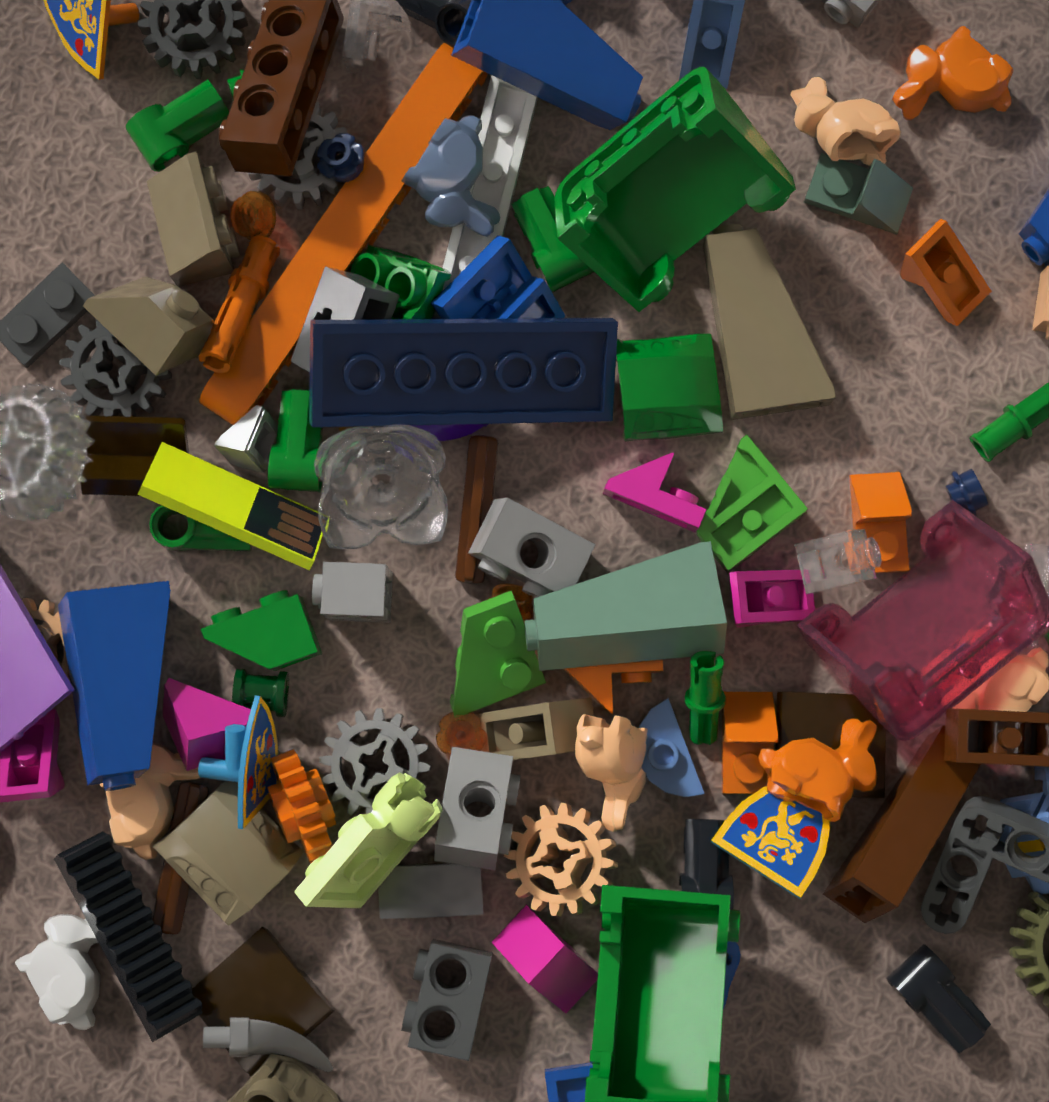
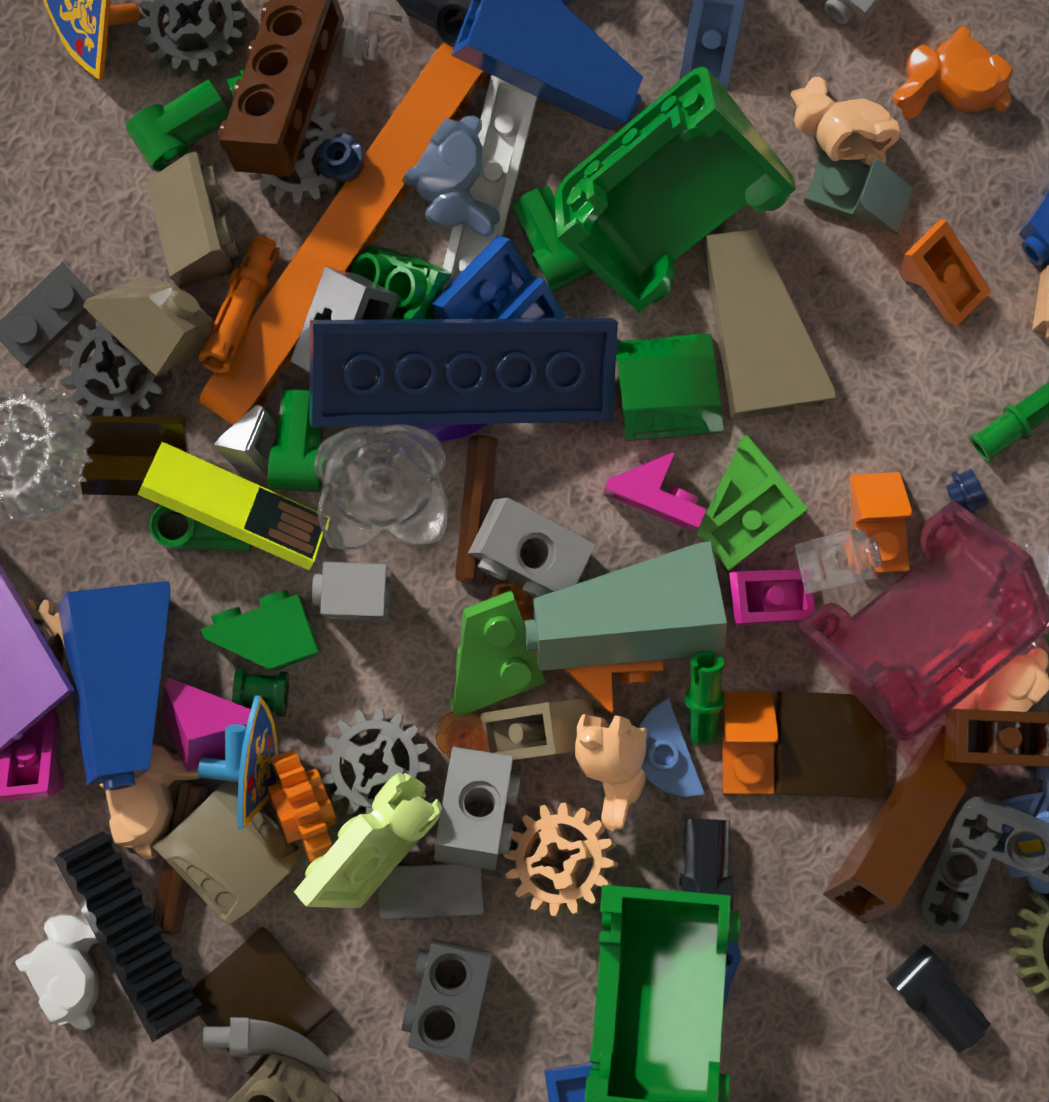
(253, 215): clear orange plate -> none
(545, 959): dark pink slope -> none
(776, 839): shield -> none
(820, 775): orange animal -> none

